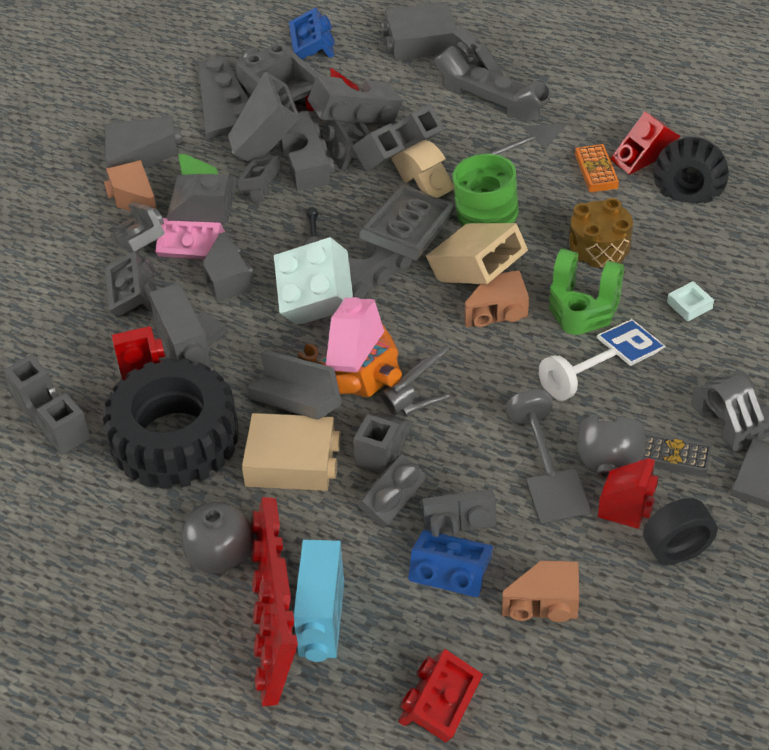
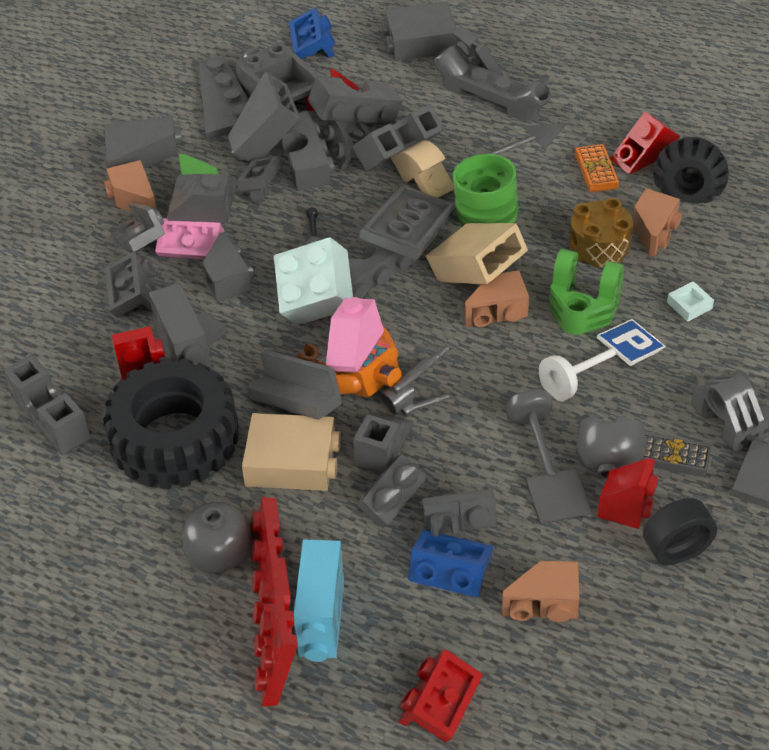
(654, 218): none -> nougat slope

